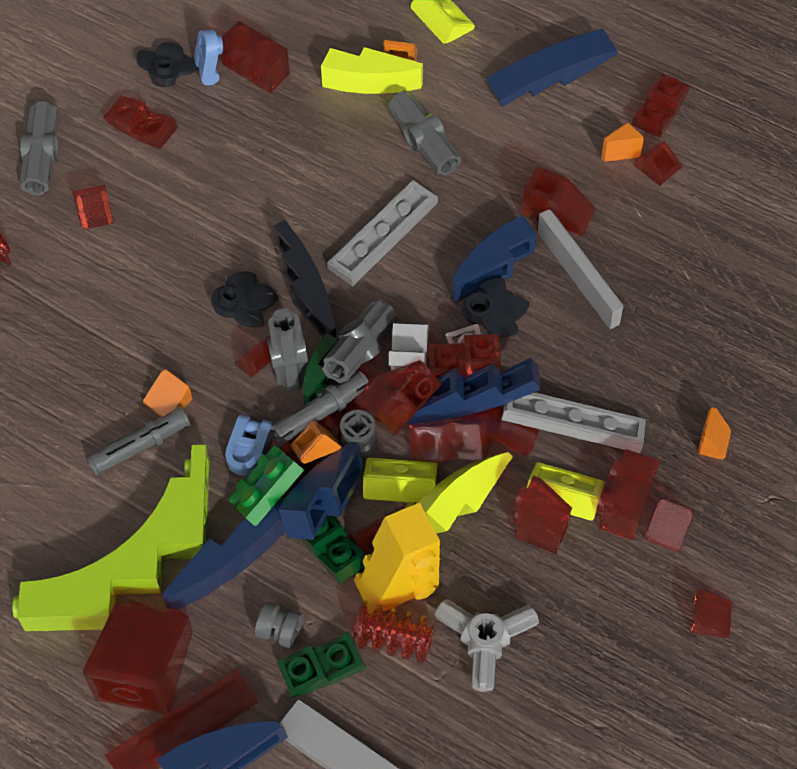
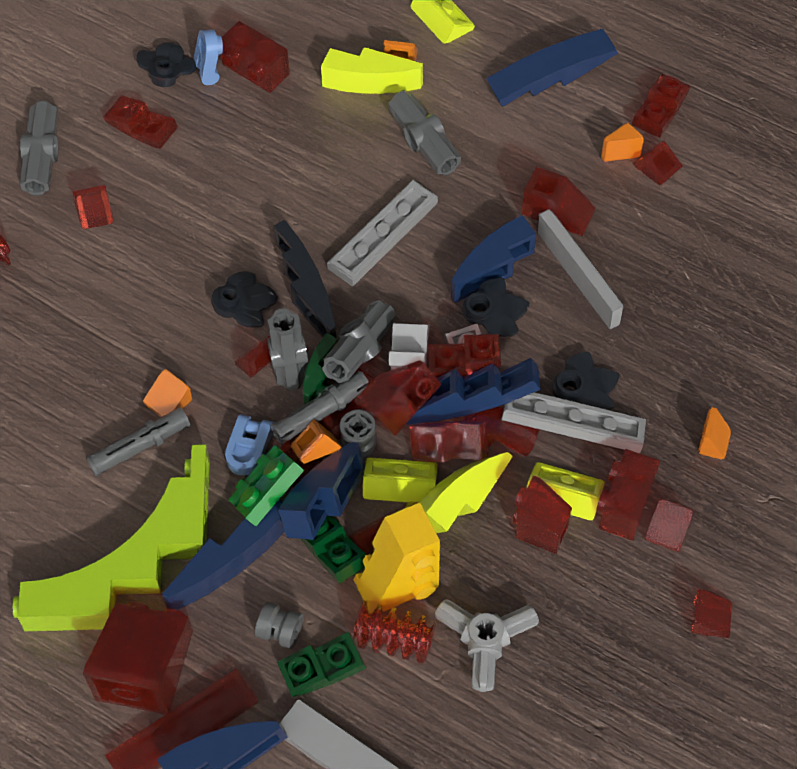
(589, 382): none -> black plate

